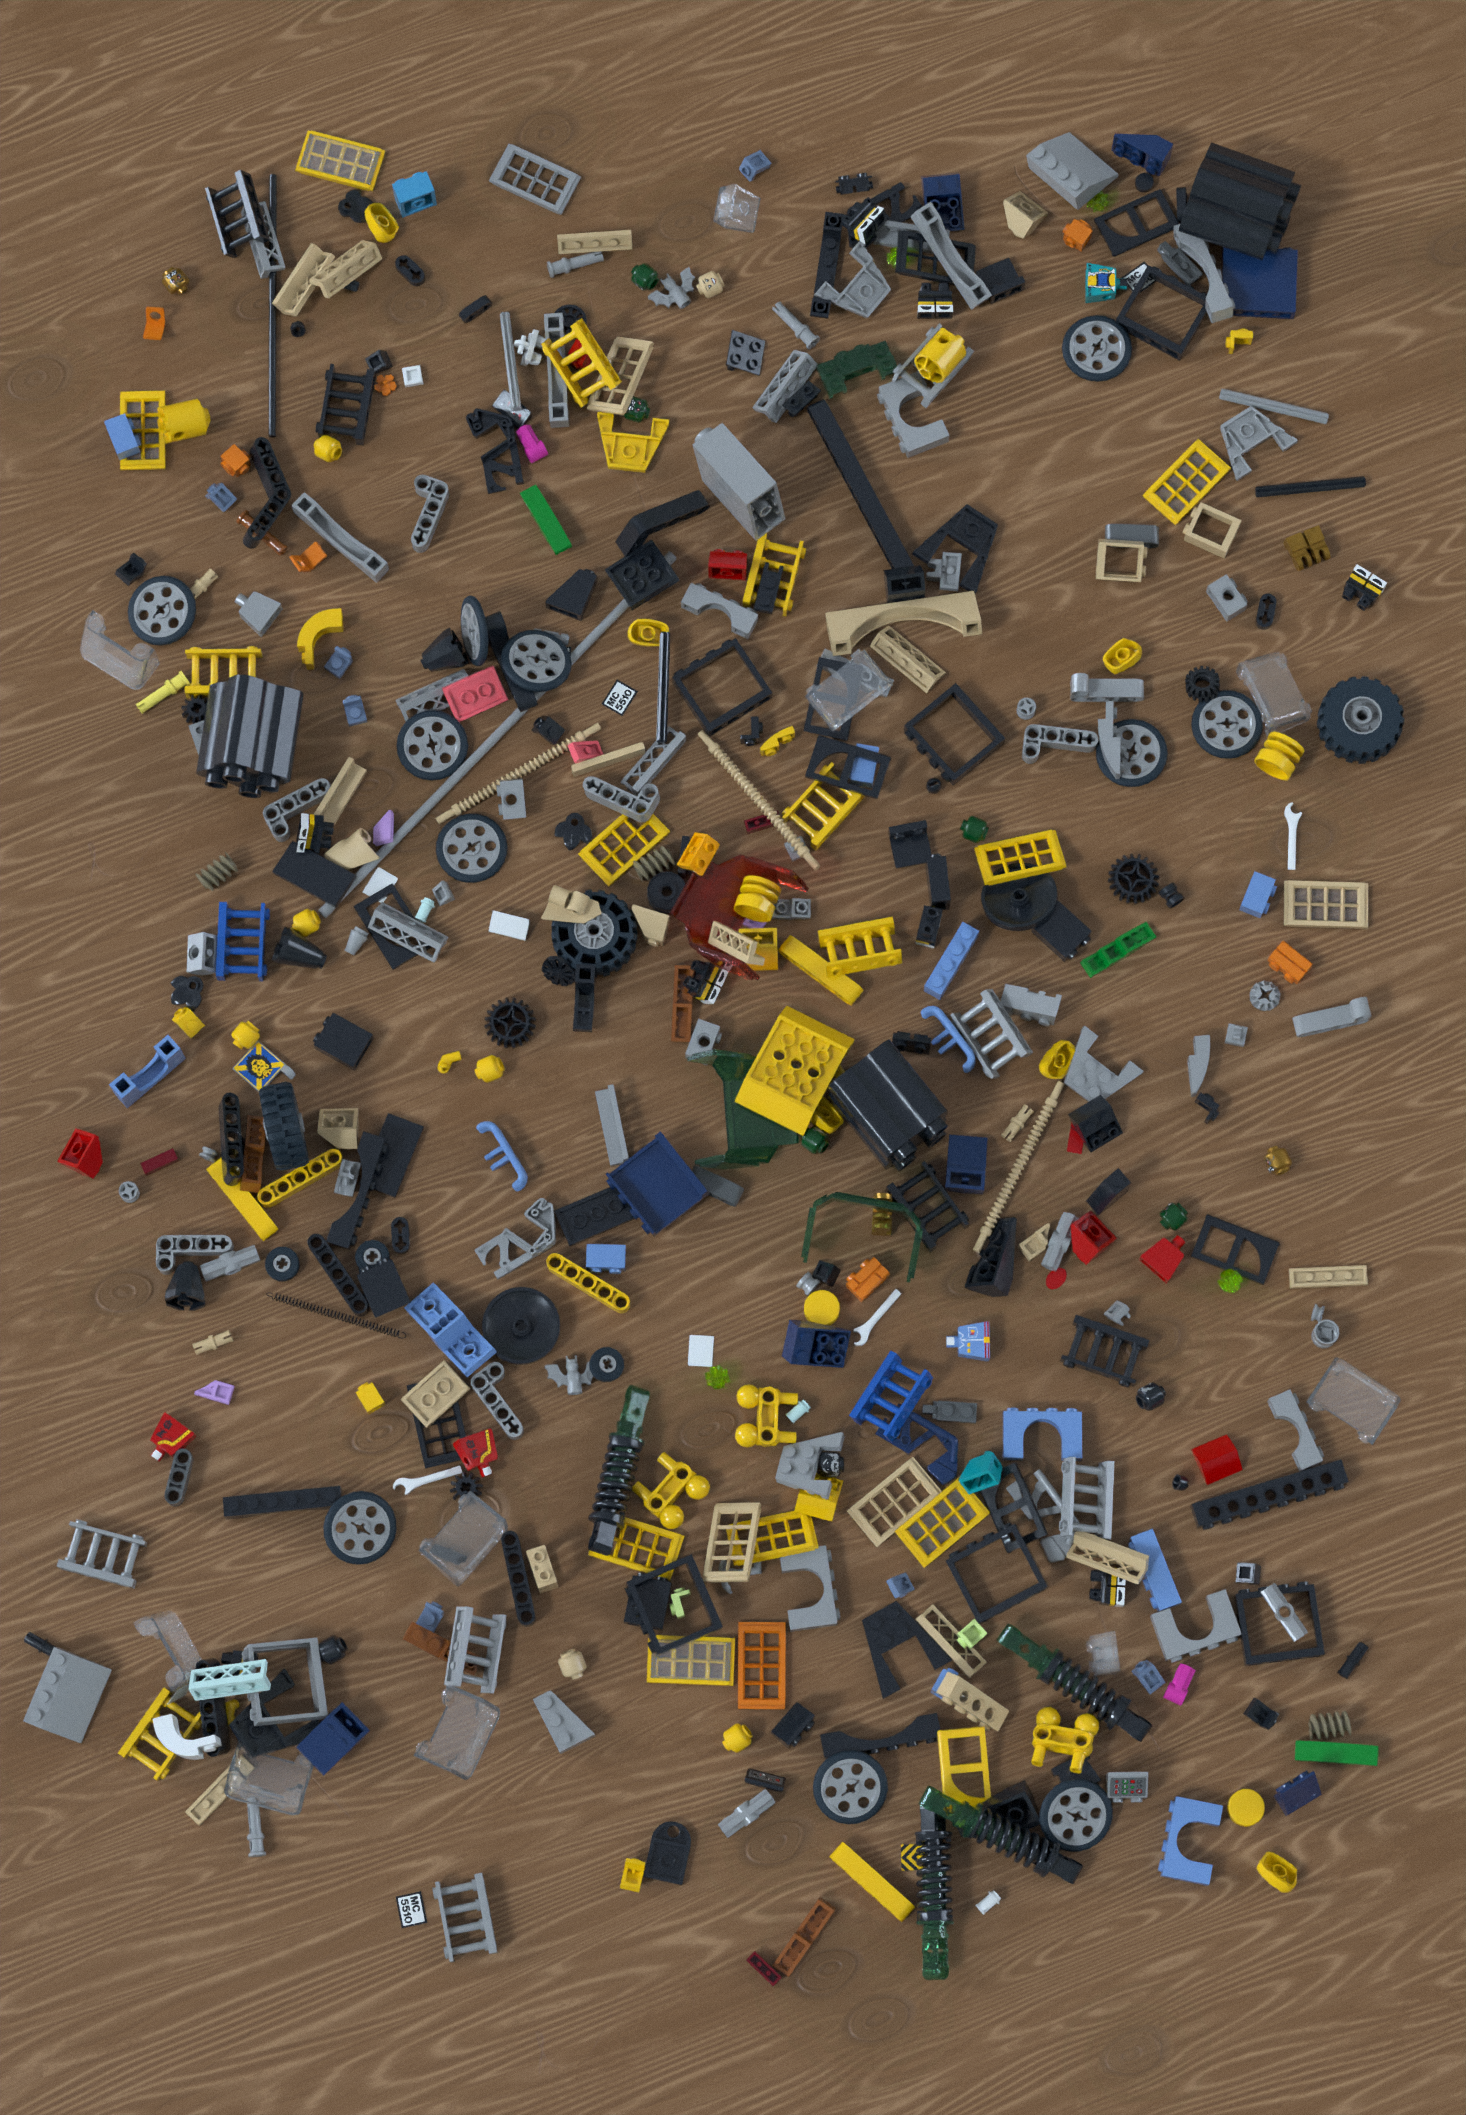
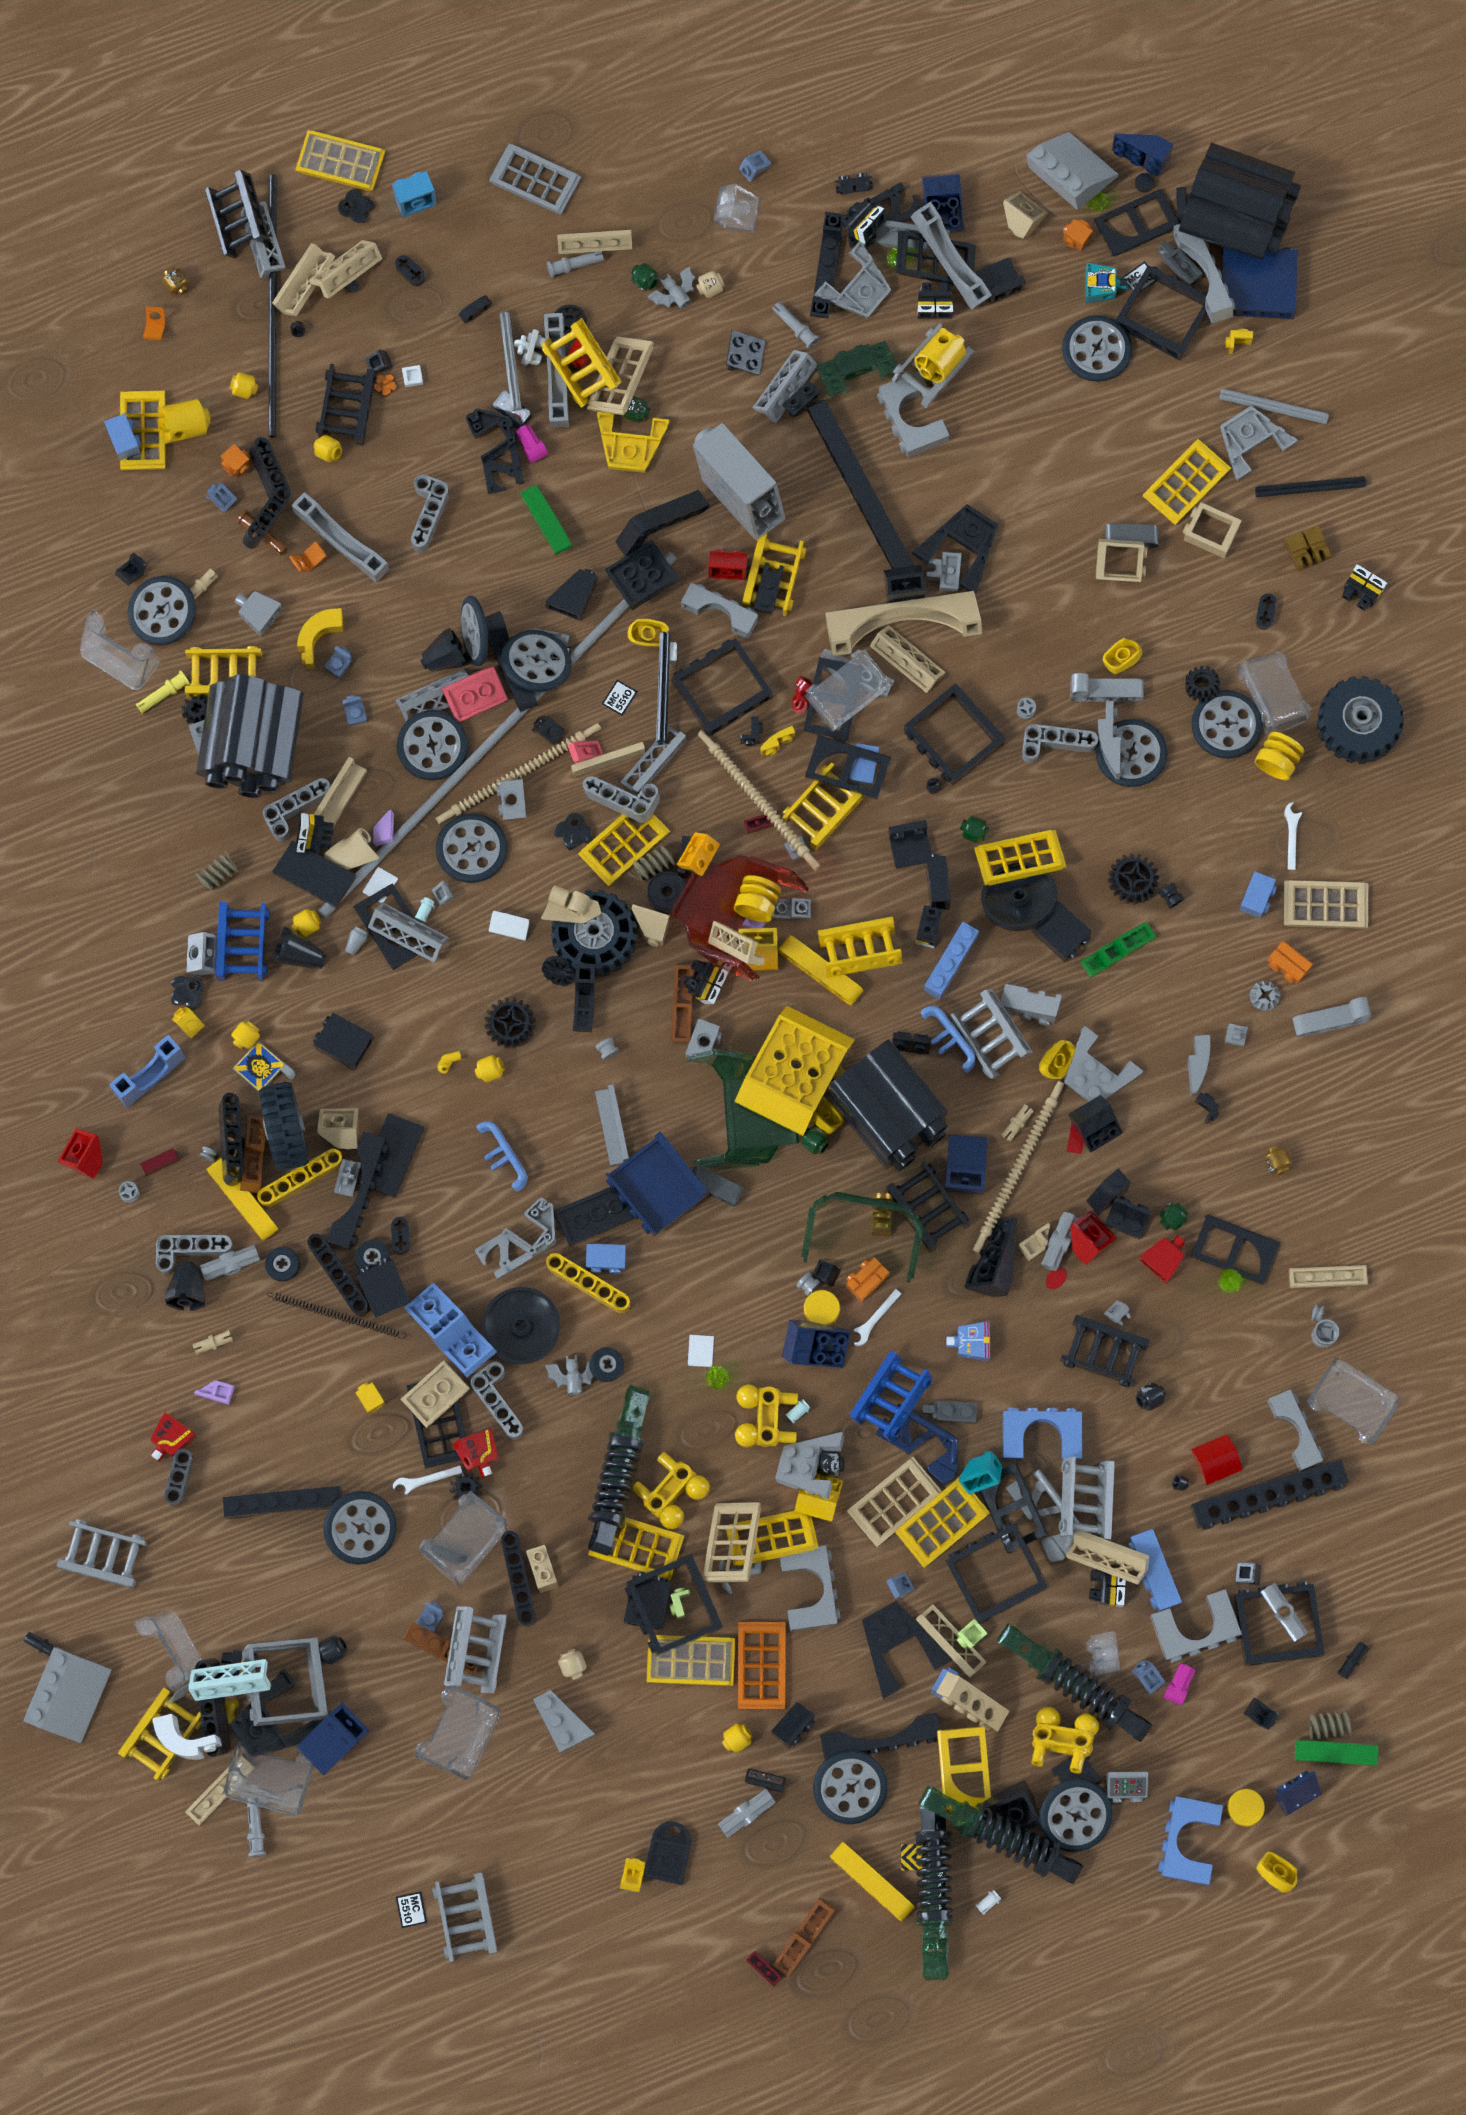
(243, 385): none -> yellow head
(381, 222): yellow piece -> none
(607, 1049): none -> light grey wheel
(673, 654): none -> white tile
(800, 703): none -> red arm
(1128, 1217): none -> black bracket
(1228, 608): light grey brick -> none

